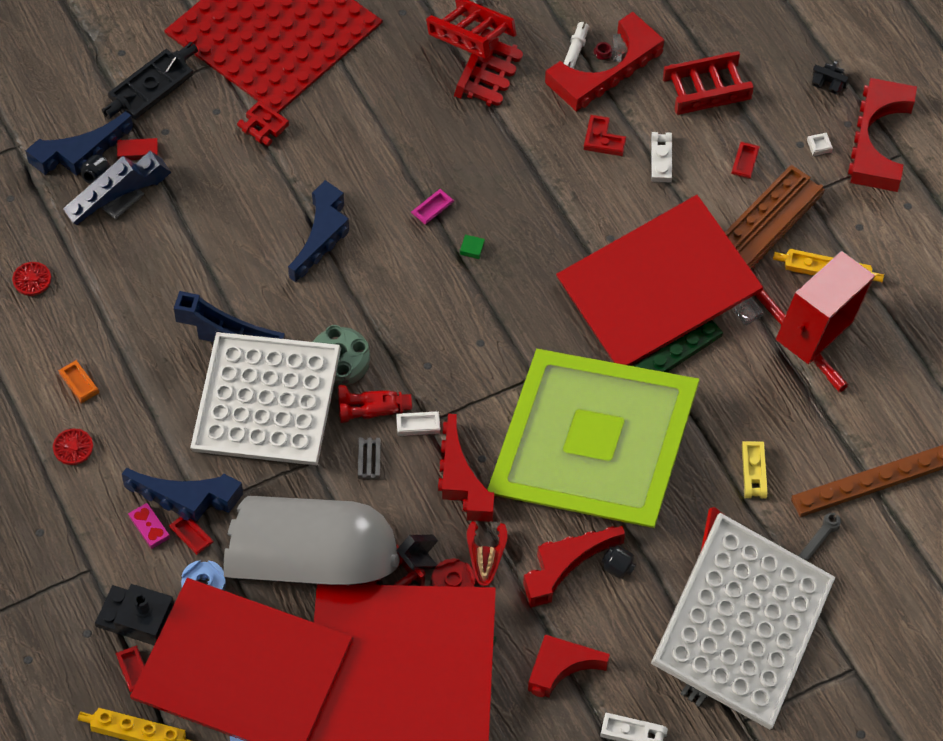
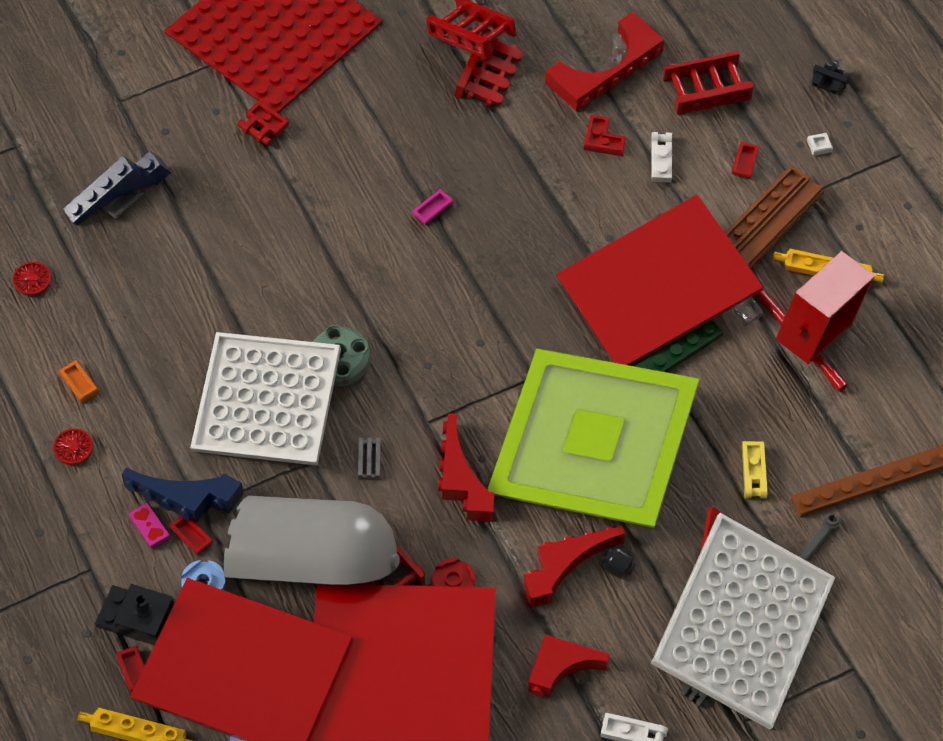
(75, 150): dark blue arch -> none
(94, 168): black head -> none
(136, 148): red tile -> none
(151, 83): black plate -> none
(208, 319): dark blue arch -> none
(326, 231): dark blue arch -> none
(374, 403): red piece -> none
(415, 551): black panel -> none
(418, 423): white tile -> none
(472, 246): green tile -> none
(483, 558): red animal -> none
(577, 42): white pin -> none
(603, 47): dark red plate -> none
(869, 165): red arch -> none

